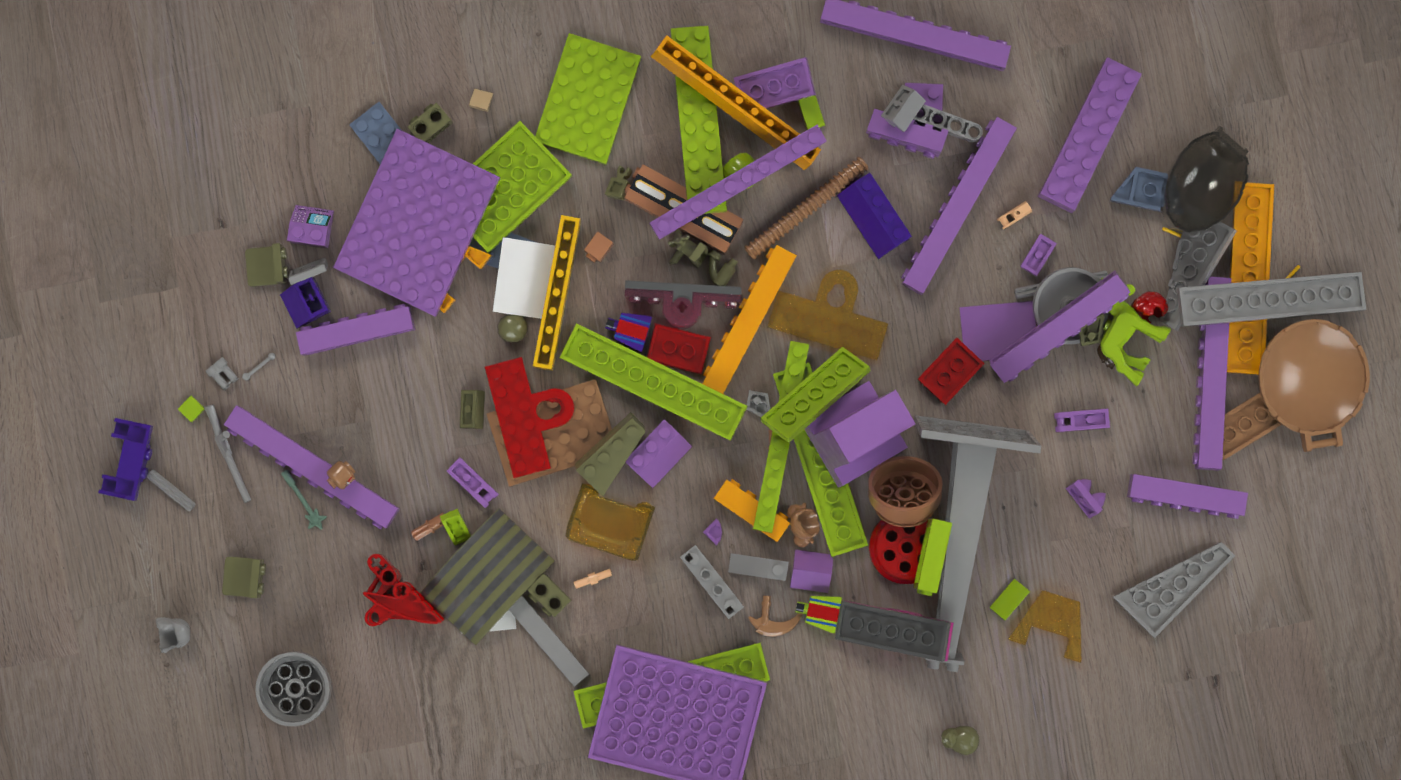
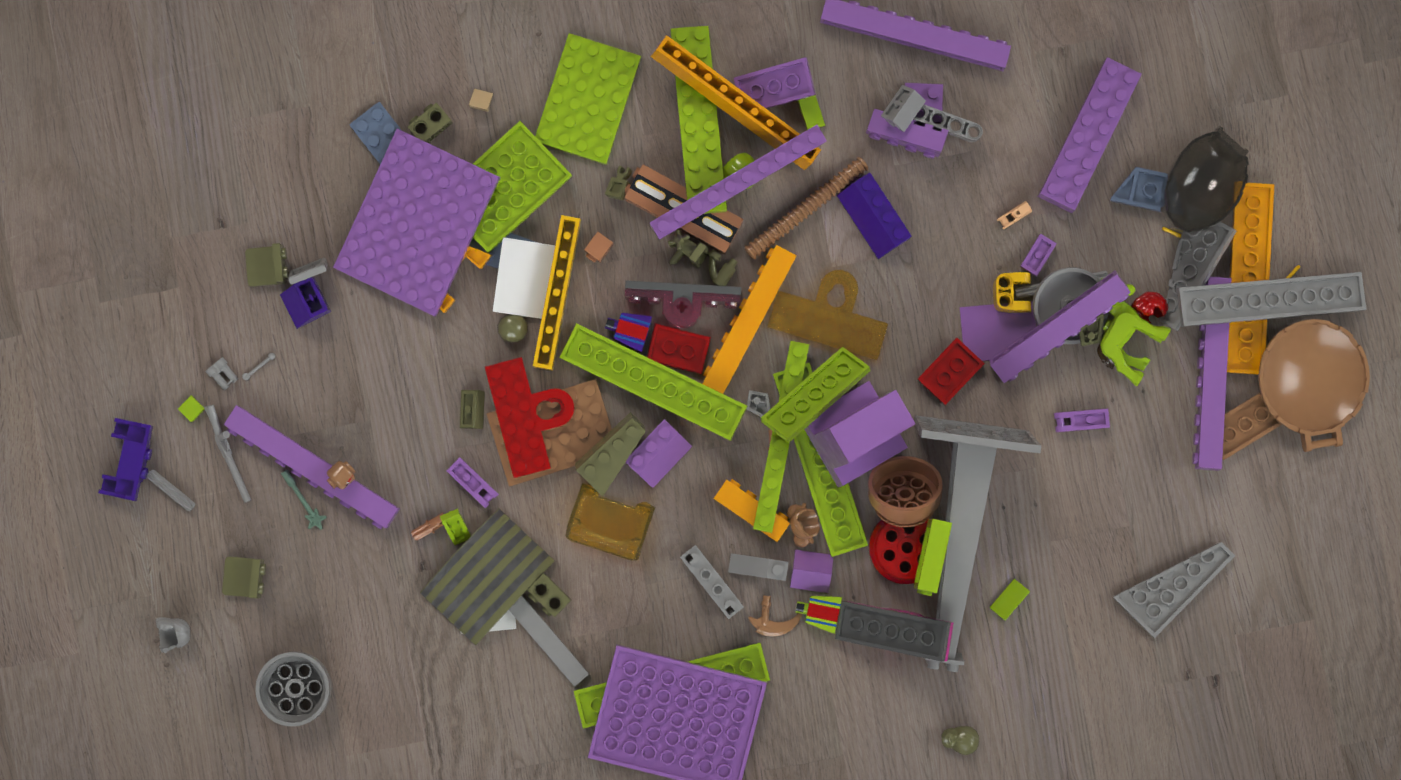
(310, 226): medium lavender slope -> none
(356, 330): medium lavender brick -> none
(396, 606): red piece -> none
(592, 578): light nougat bar -> none
(714, 531): medium lavender tile -> none
(959, 205): medium lavender brick -> none
(1014, 278): none -> yellow piece
(1054, 615): clear yellow wing -> none
(1088, 503): medium lavender tile -> none
(1187, 495): medium lavender brick -> none

